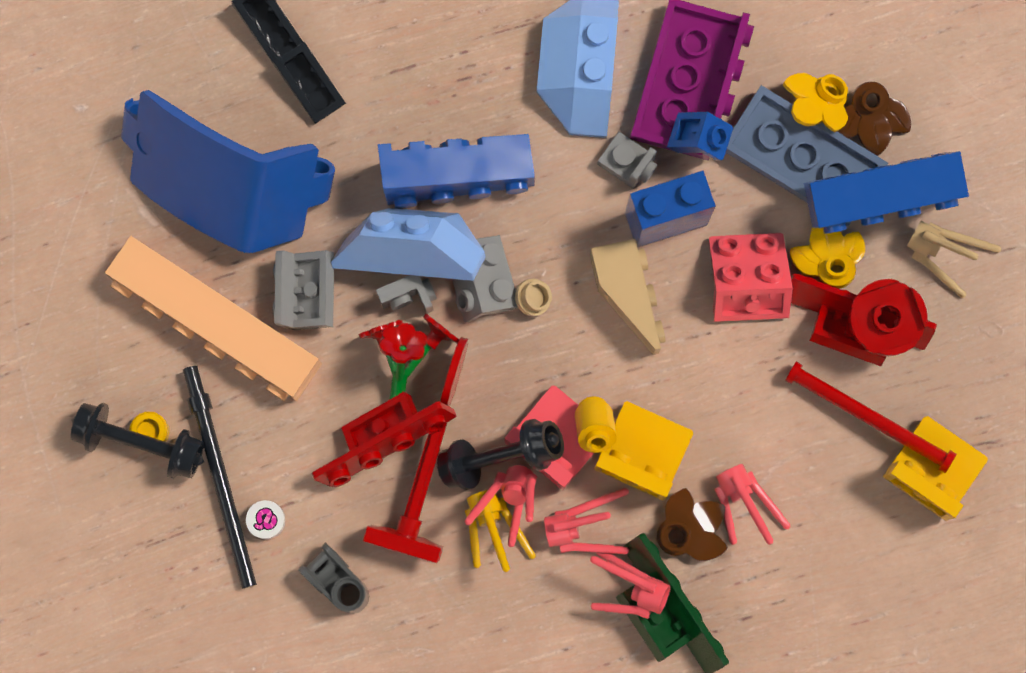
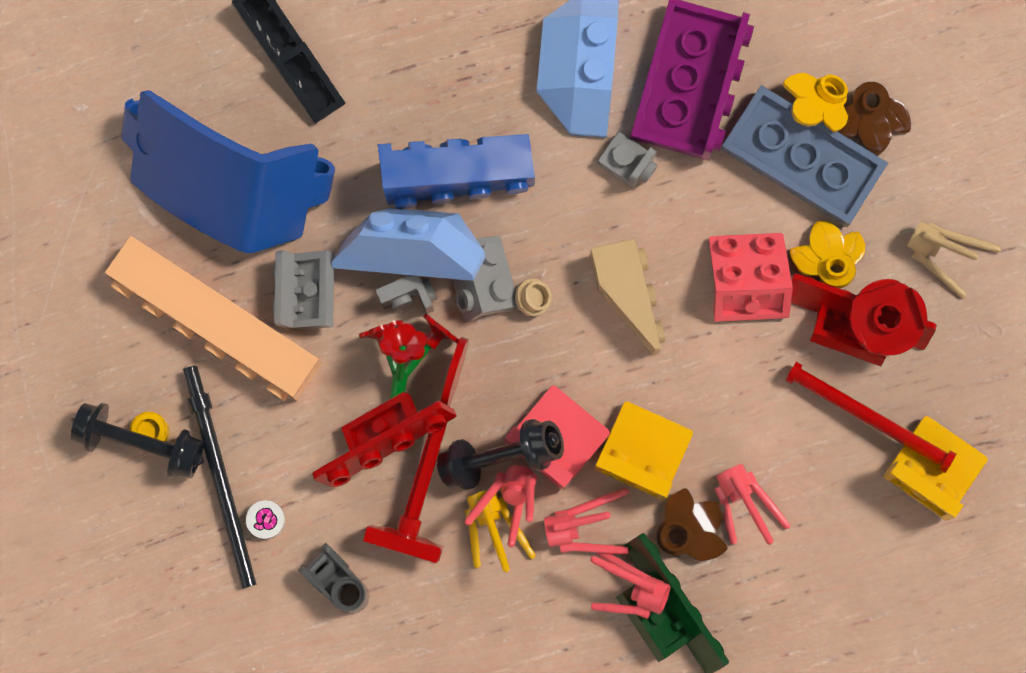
(595, 425): yellow brick -> none
(670, 208): blue brick -> none
(700, 134): blue bracket -> none
(886, 190): blue wedge -> none

